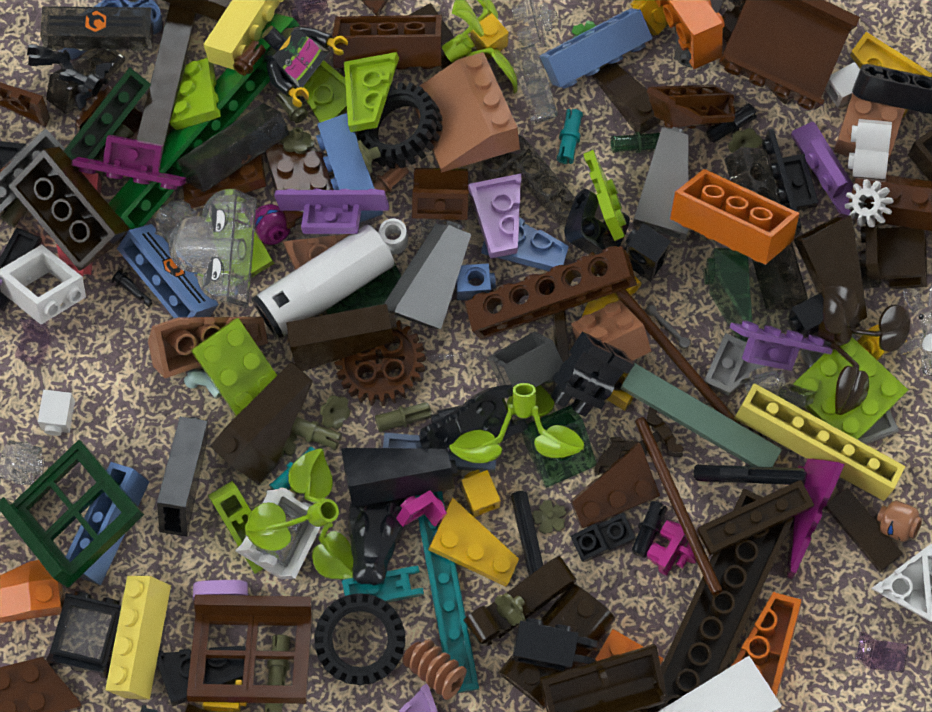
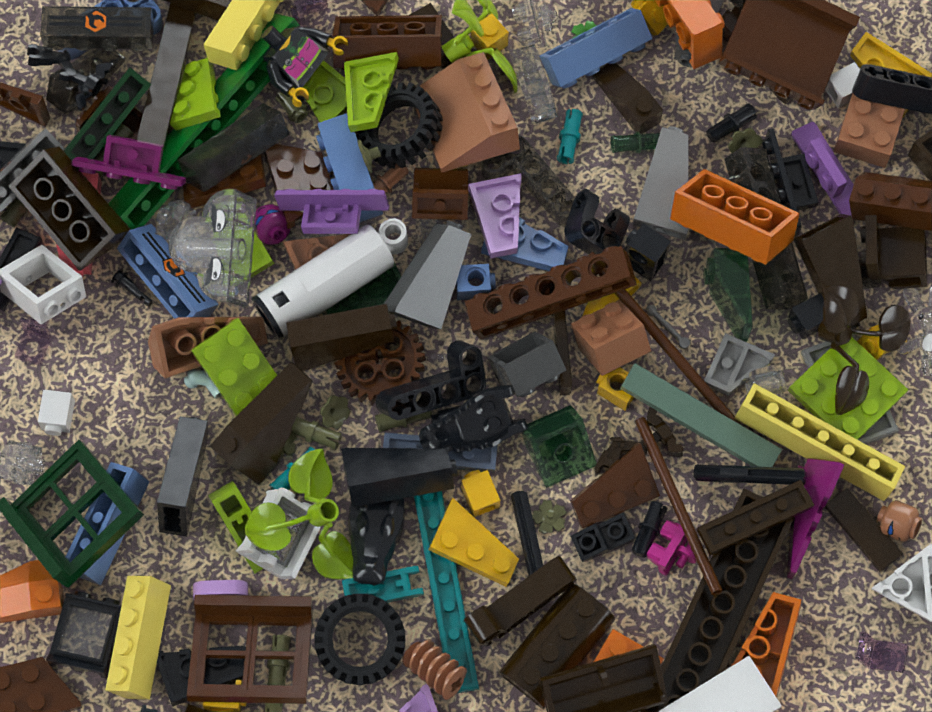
(244, 63): reddish brown pin -> none
(297, 141): olive plant -> none
(425, 504): dark pink bracket -> none
(431, 386): none -> black beam
(510, 608): olive plant -> none
(526, 401): lime plant -> none
(550, 646): black hinge -> none
(589, 374): black hips -> none
(607, 196): lime wing -> none
(692, 105): reddish brown wedge -> none
(774, 348): medium lavender bracket -> none
(797, 395): clear smoke plate -> none
(871, 148): white brick -> none
(873, 192): white gear -> none

